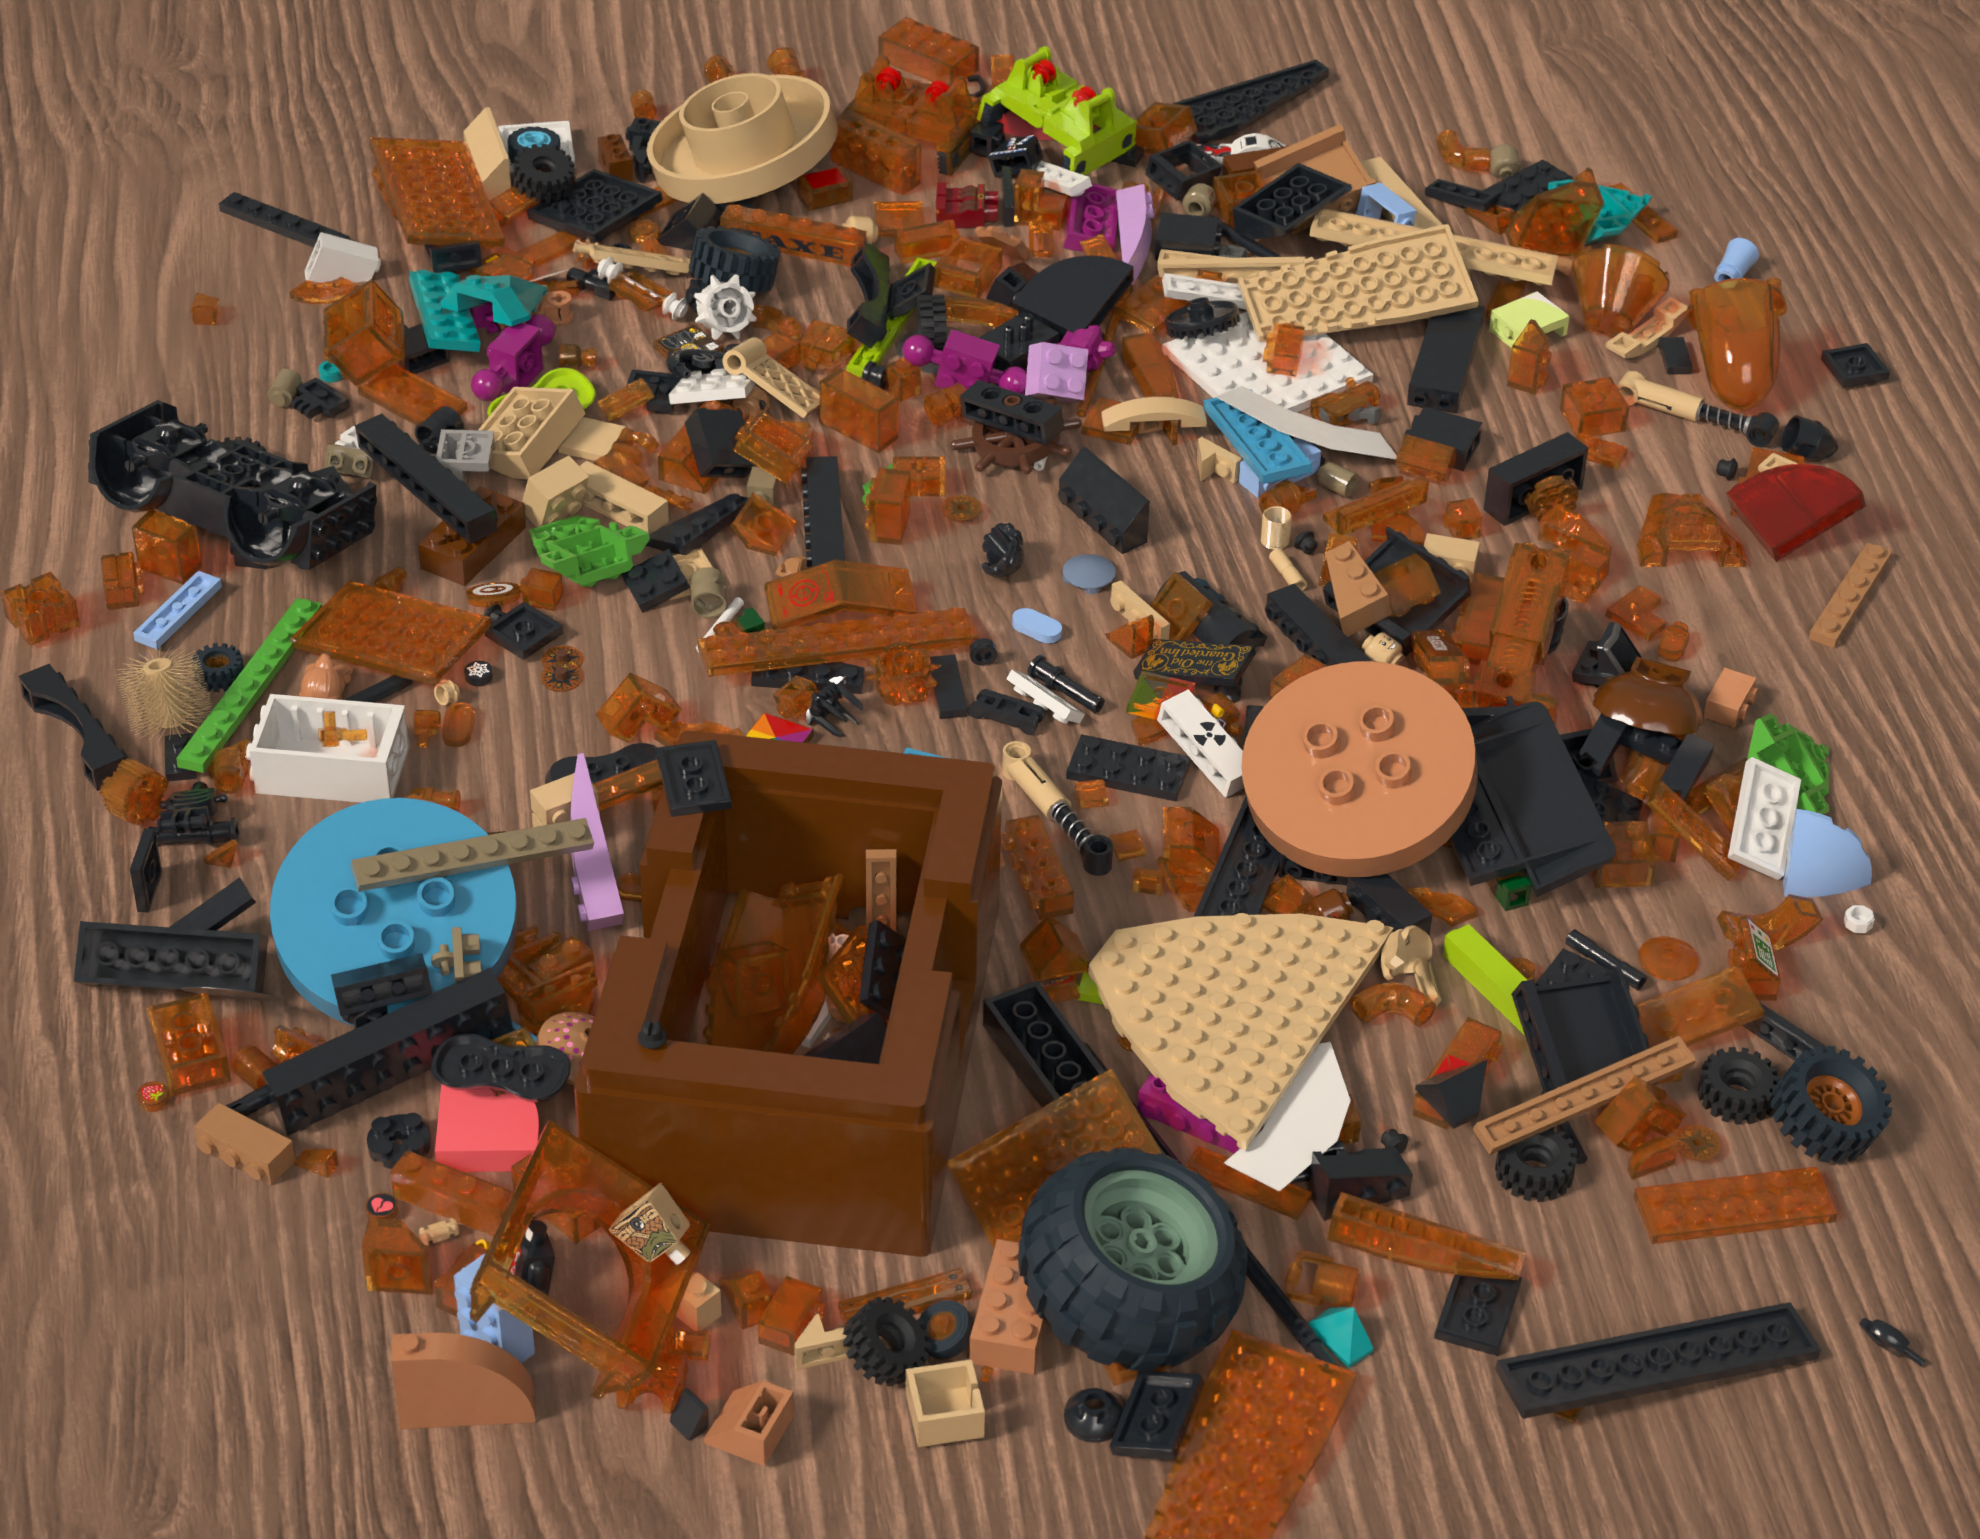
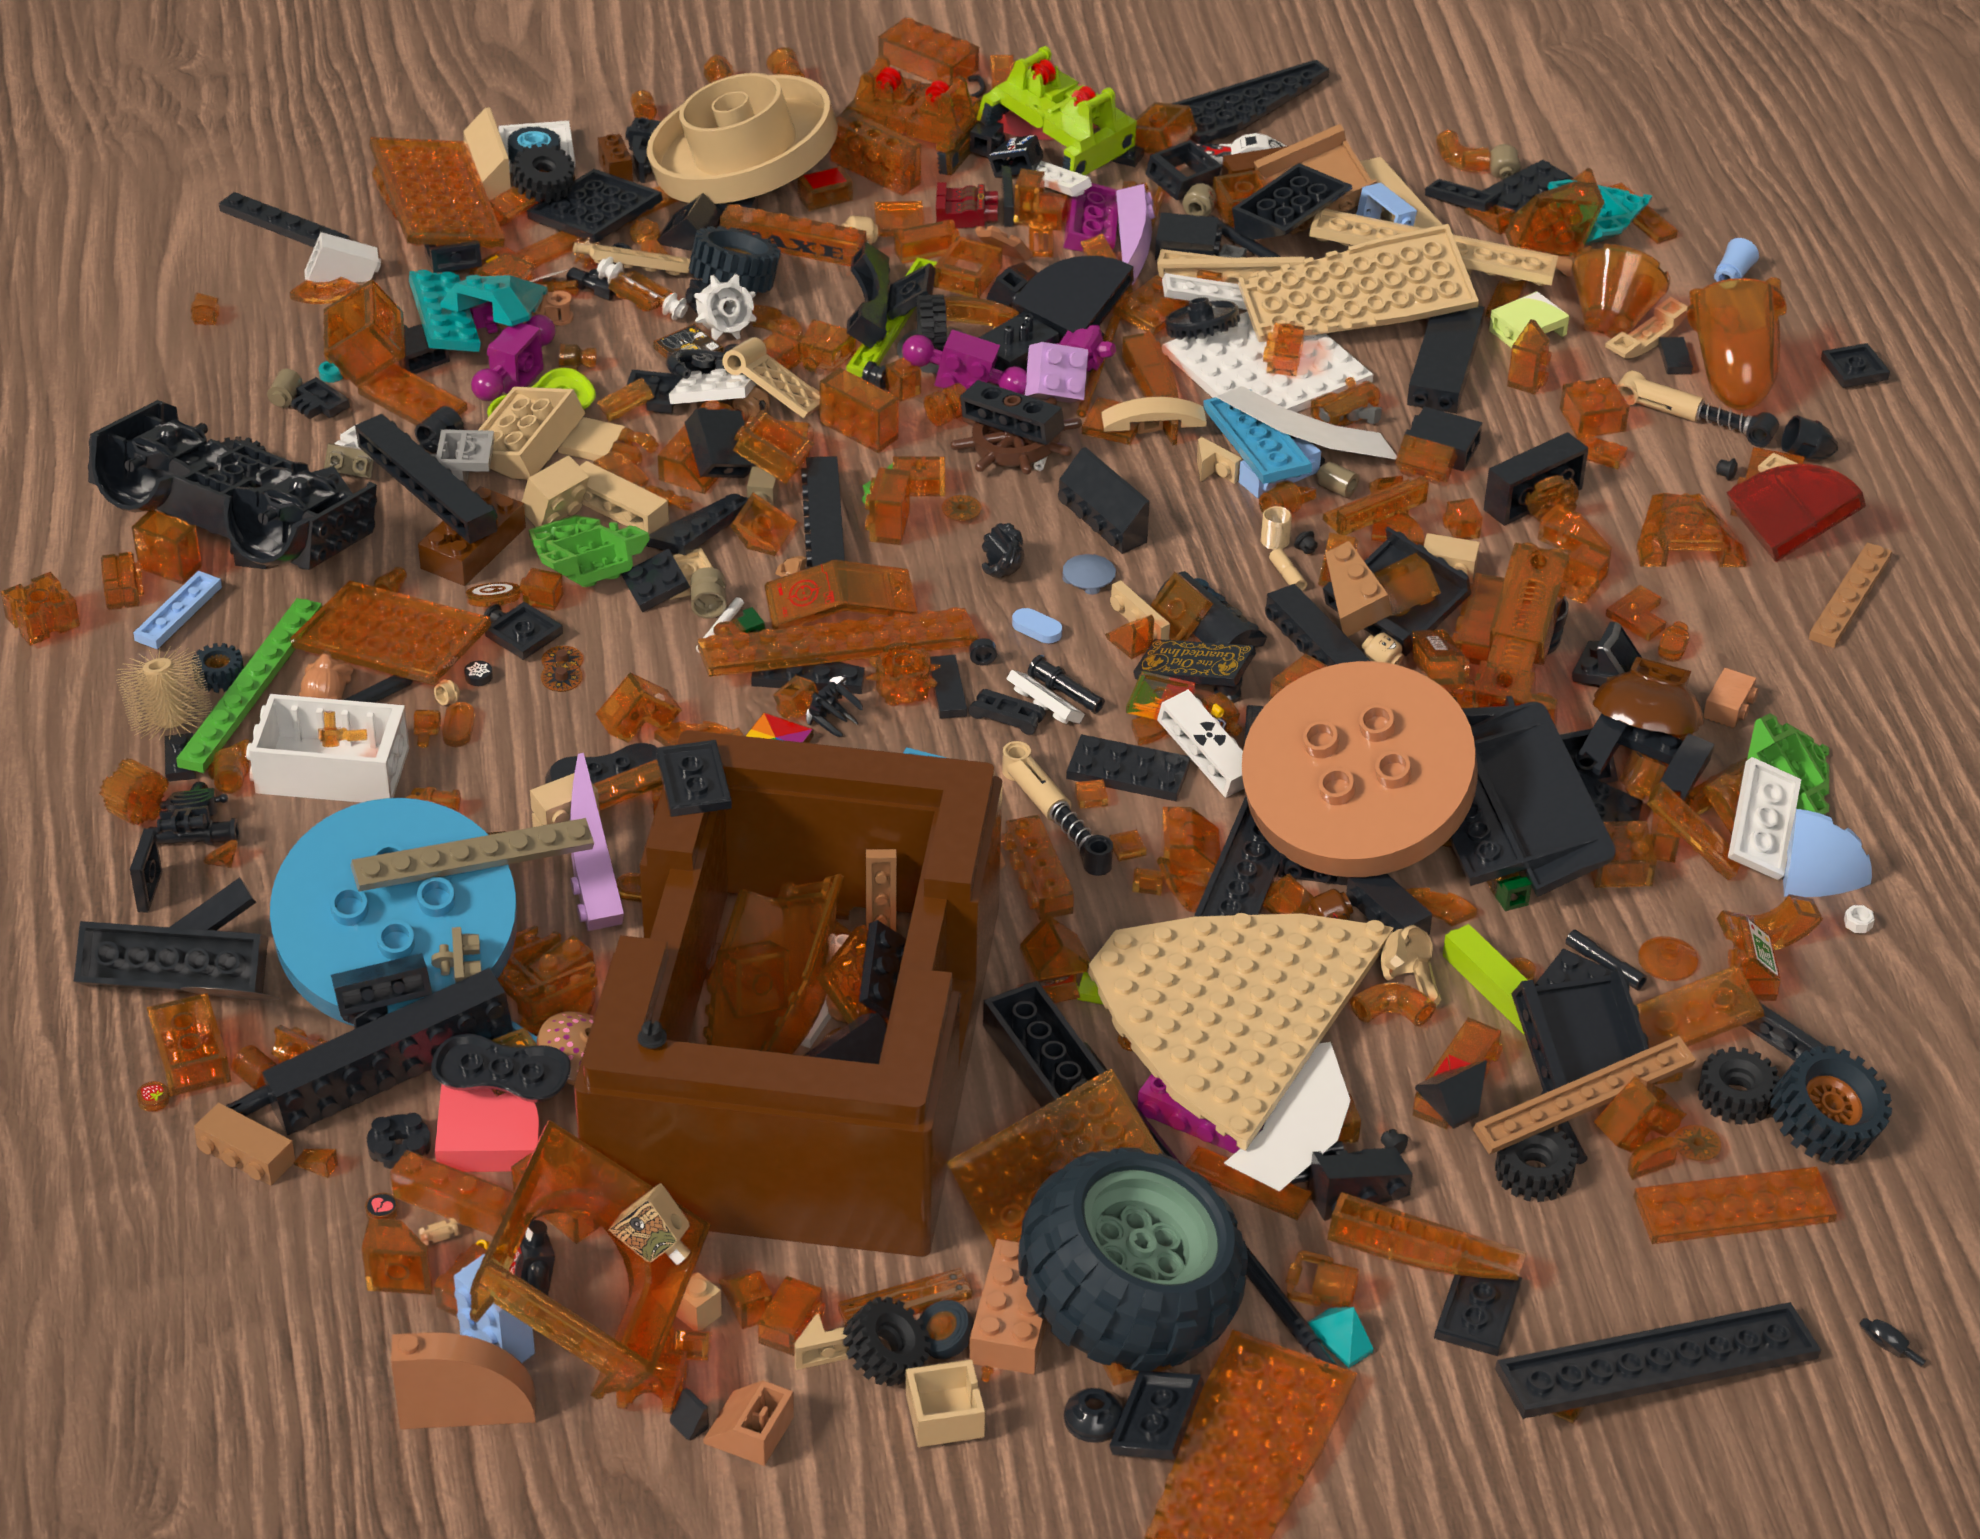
(49, 695): black arch -> none

